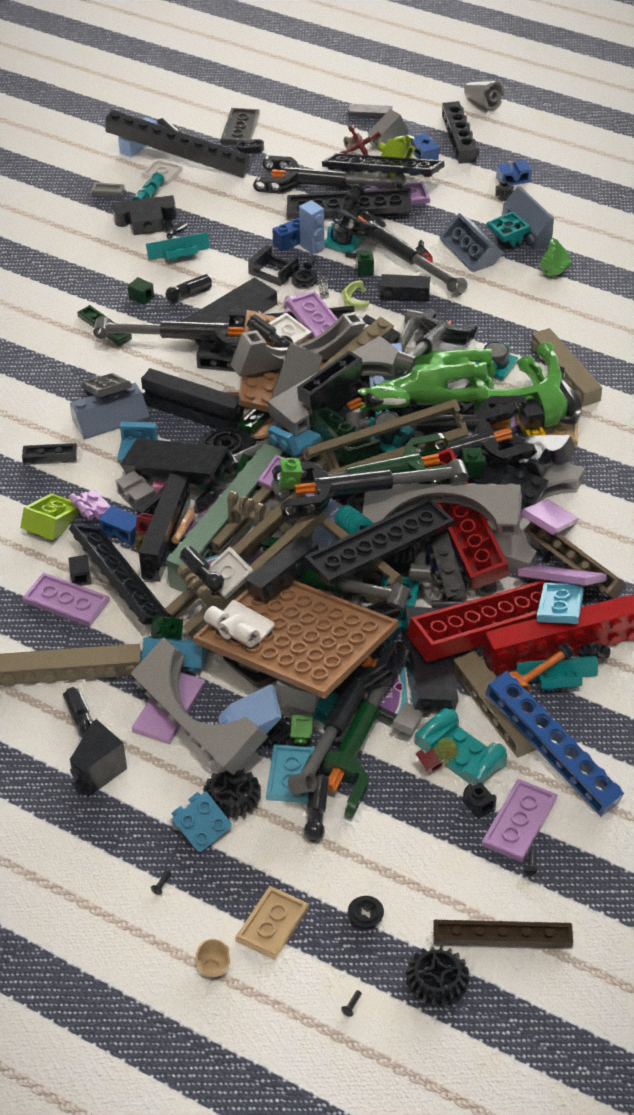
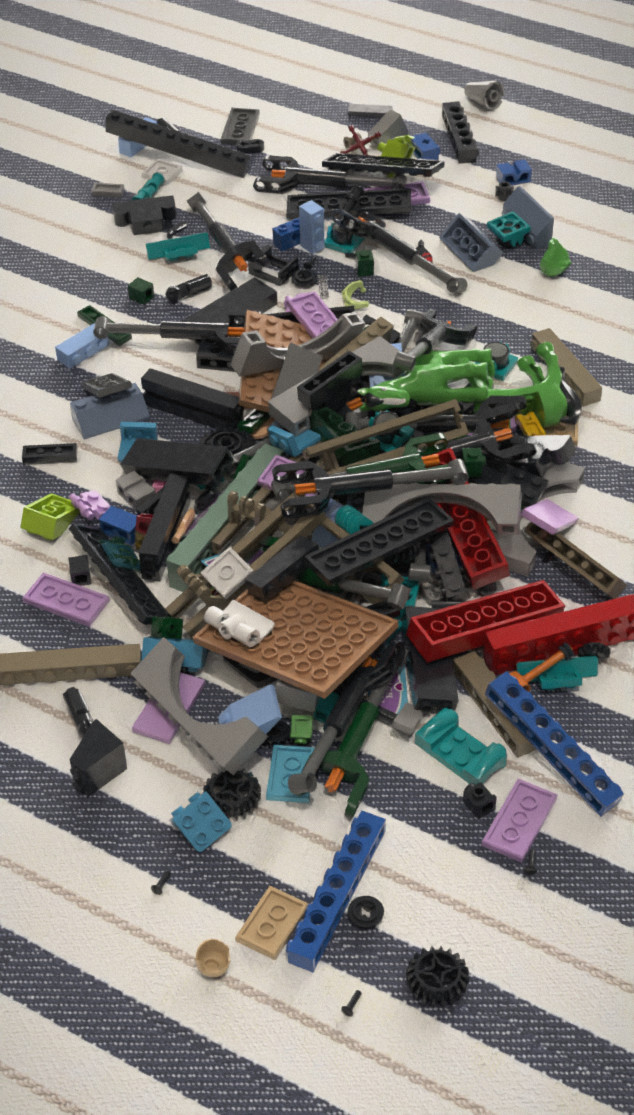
(79, 347): none -> light blue brick
(120, 554): none -> piece
(201, 567): black piece -> none
(234, 254): none -> black piece
(268, 332): black piece -> none
(289, 326): white tile -> none
(290, 473): bright green bracket -> none
(314, 828): black piece -> none
(363, 840): none -> blue brick
(405, 287): black brick -> none
(439, 755): leg -> none
(502, 933): dark brown plate -> none
(532, 415): black brick -> none
(560, 603): medium azure tile -> none
(562, 575): lavender tile -> none

